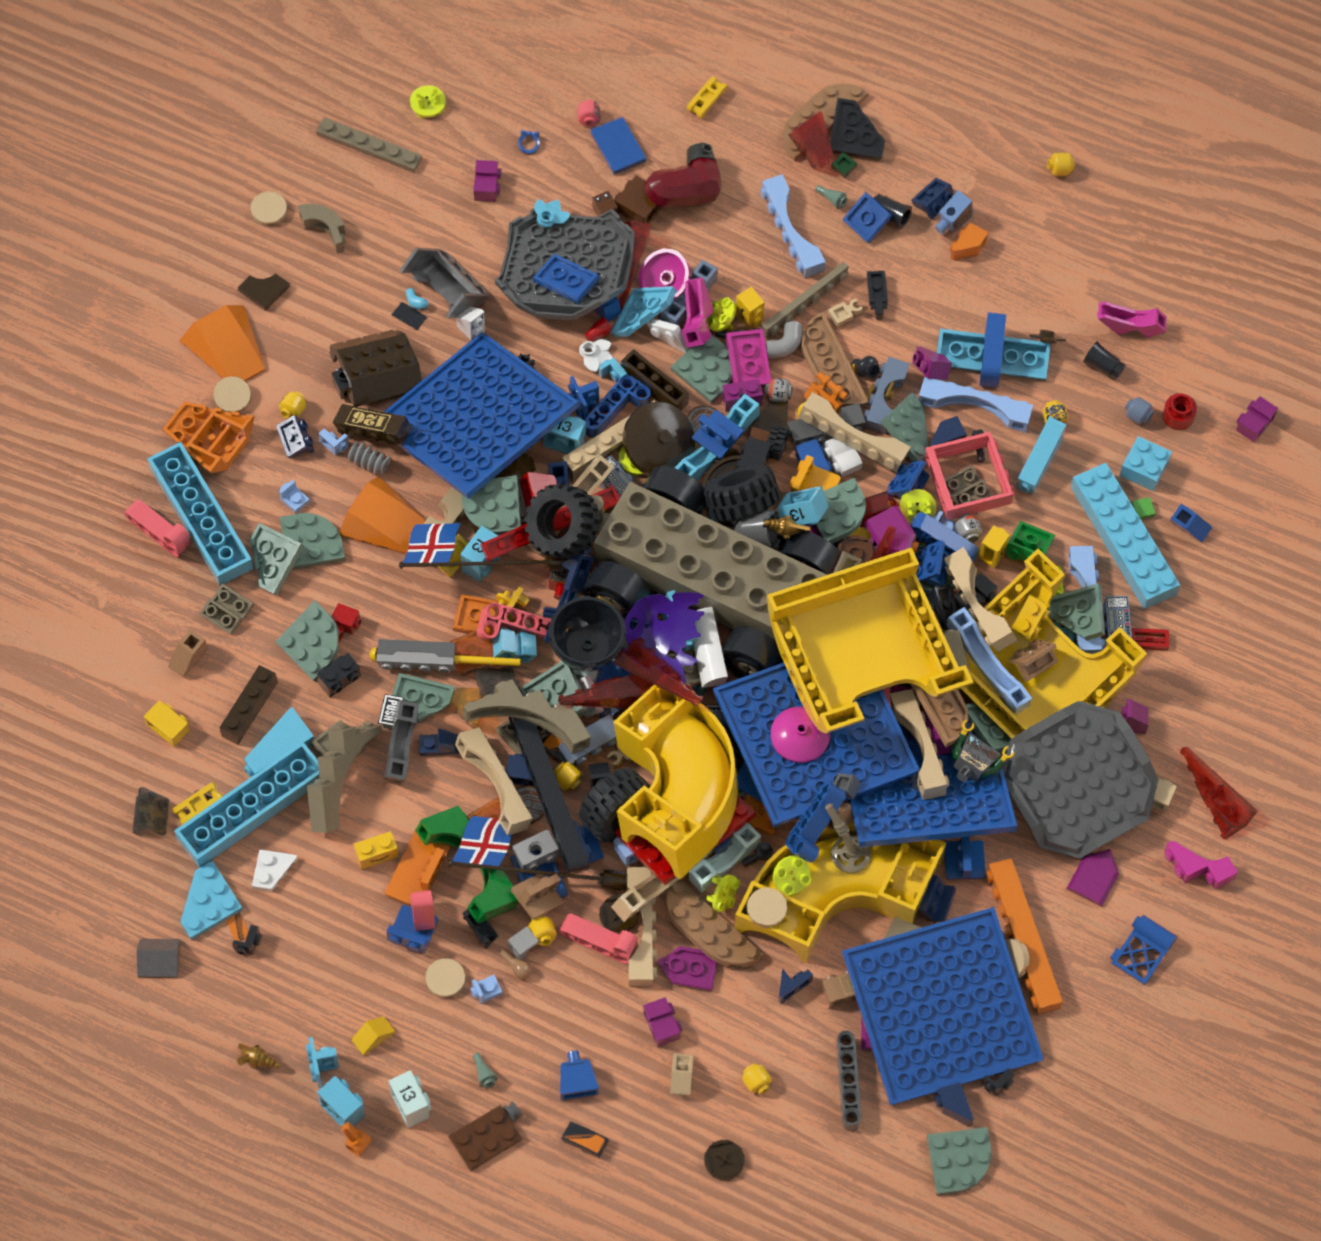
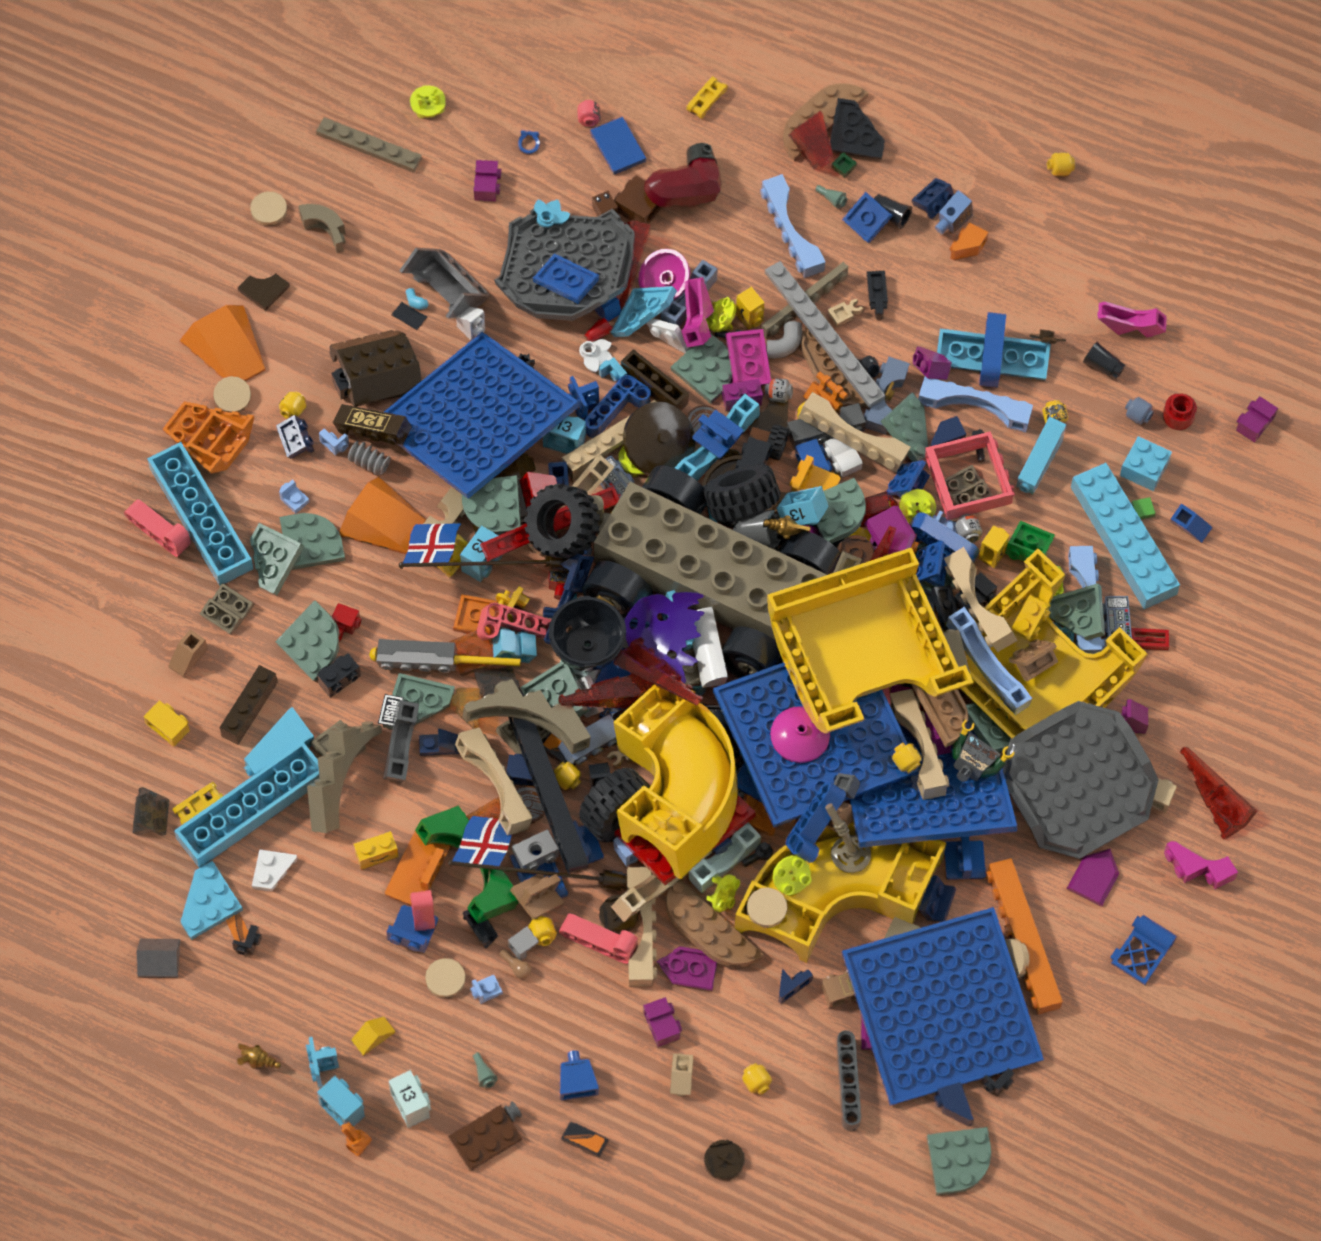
(825, 334): none -> light grey plate
(906, 757): none -> yellow head

